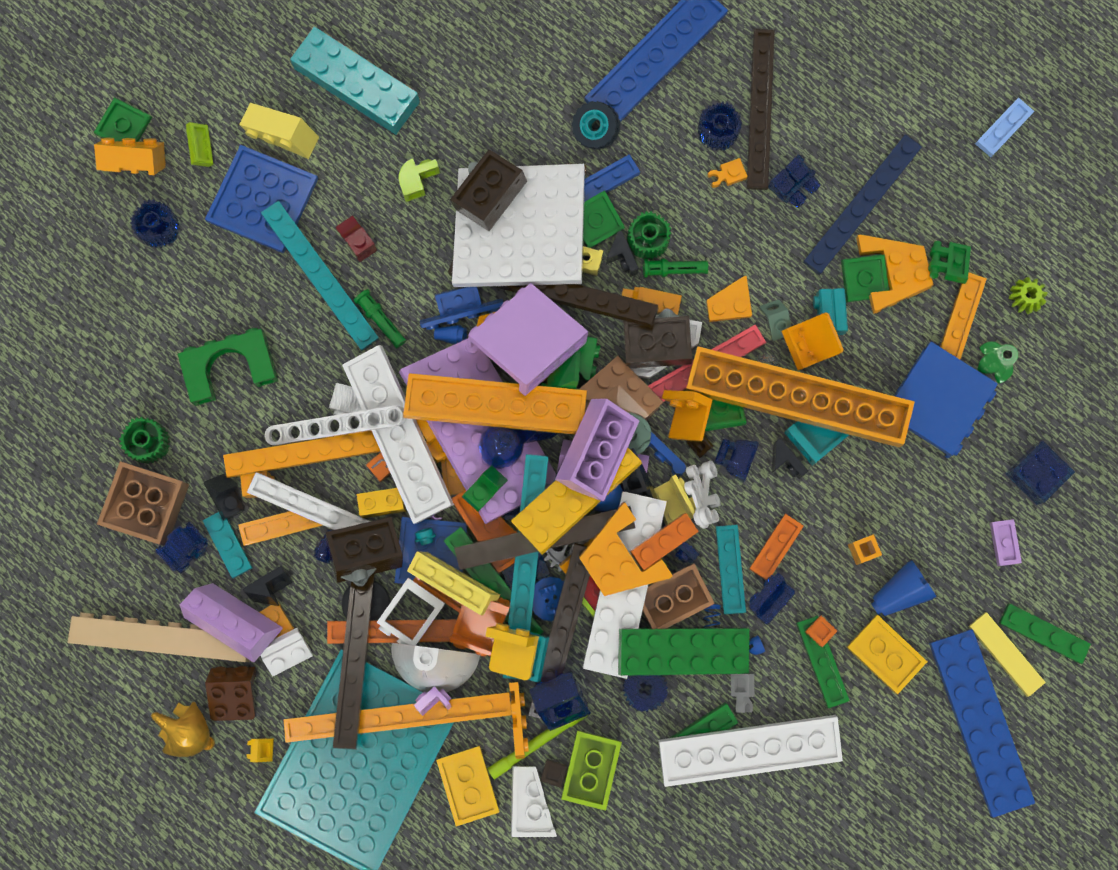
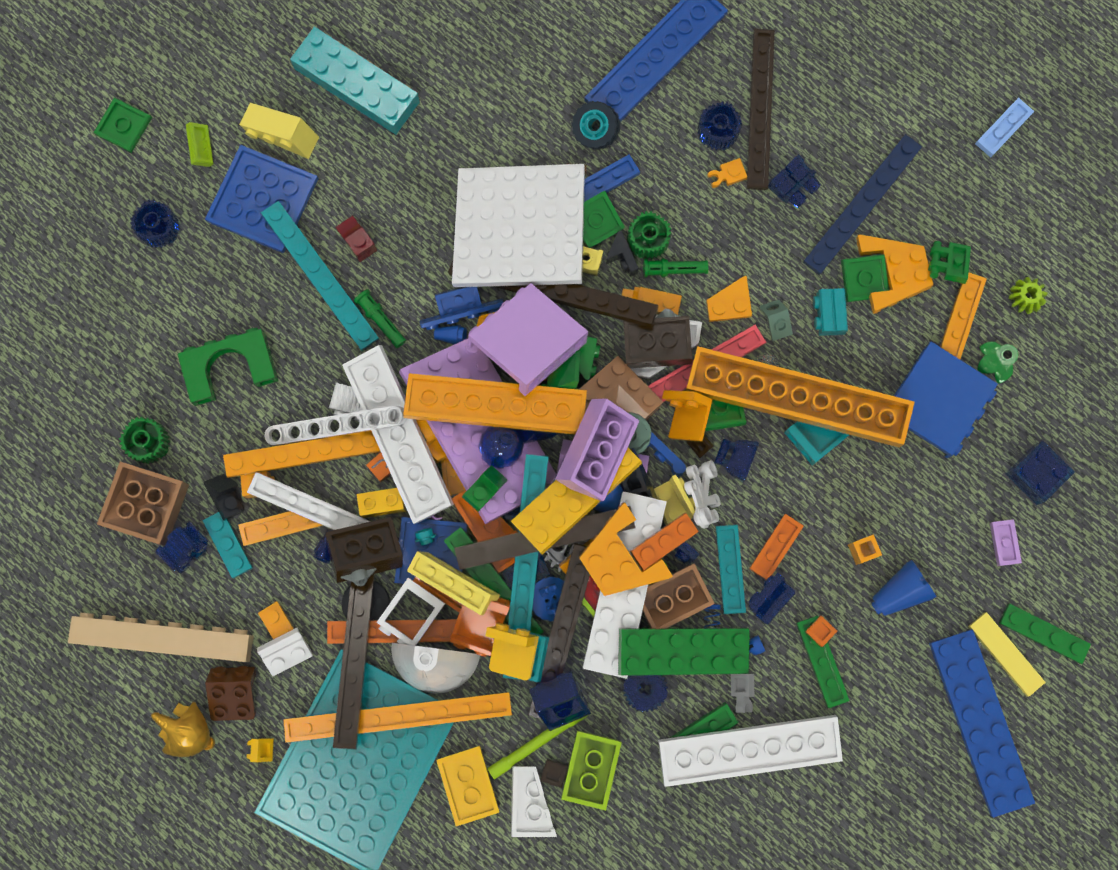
(130, 155): light orange wedge -> none
(229, 620): lavender slope -> none
(265, 587): black slope -> none
(411, 176): lime brick -> none
(427, 700): lavender bracket -> none
(488, 189): dark brown piece -> none
(519, 721): light orange wing -> none
(782, 455): black slope -> none
(812, 341): light orange bracket -> none
(886, 654): yellow plate -> none

